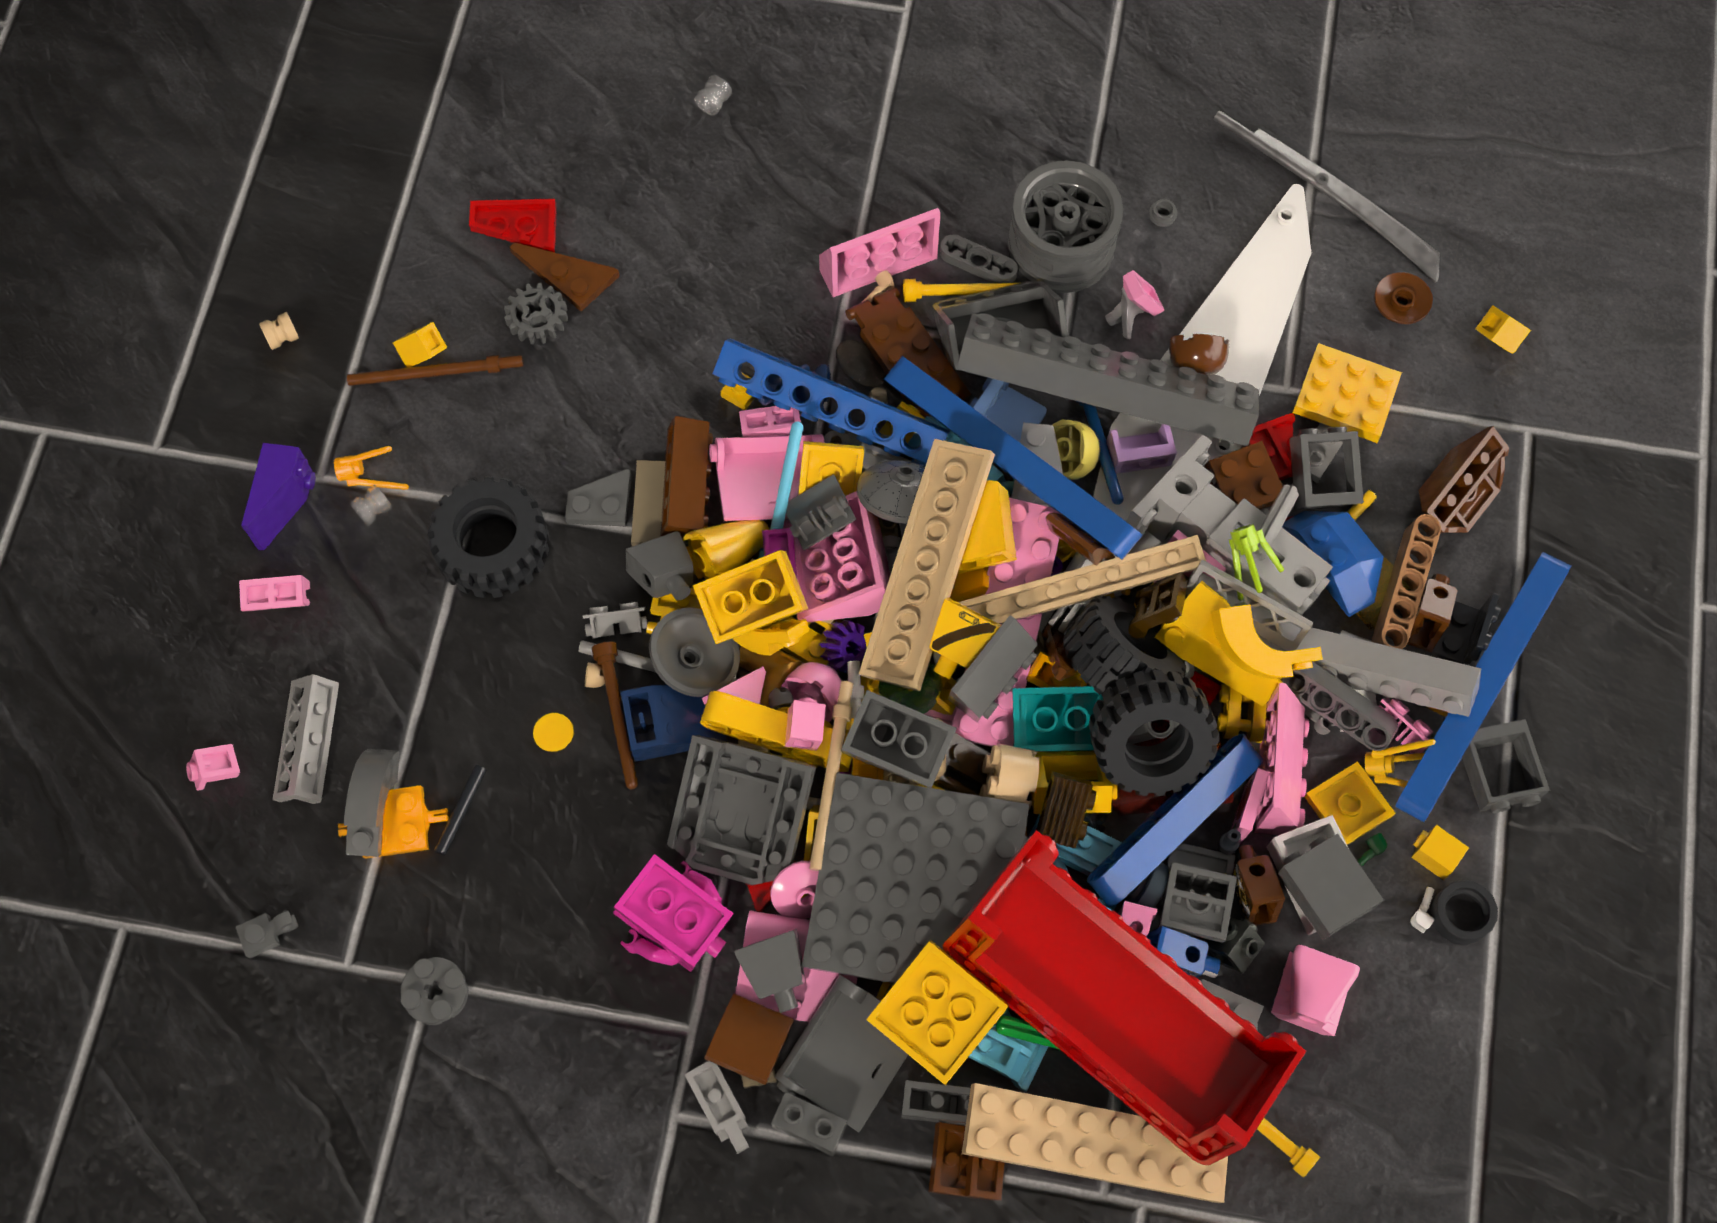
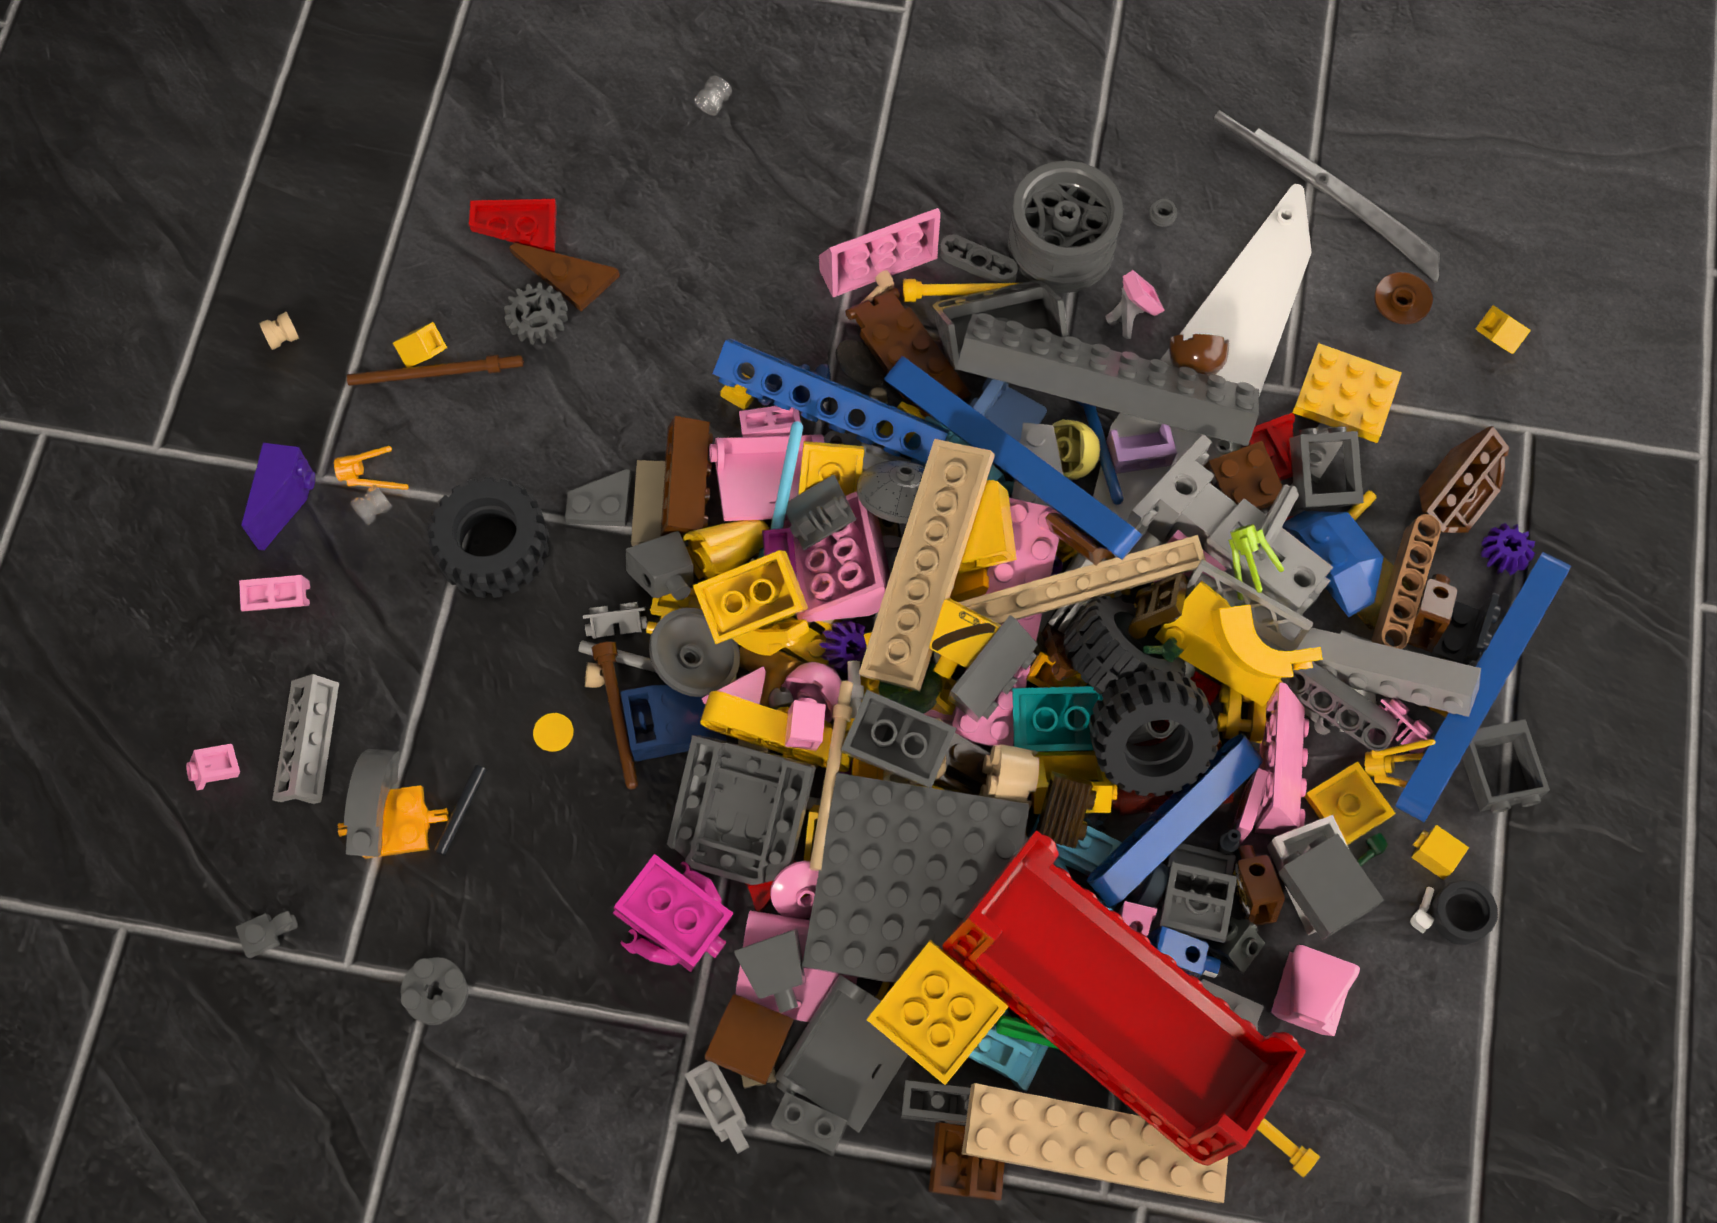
(1168, 650): none -> clear green hand
(1507, 549): none -> dark purple gear

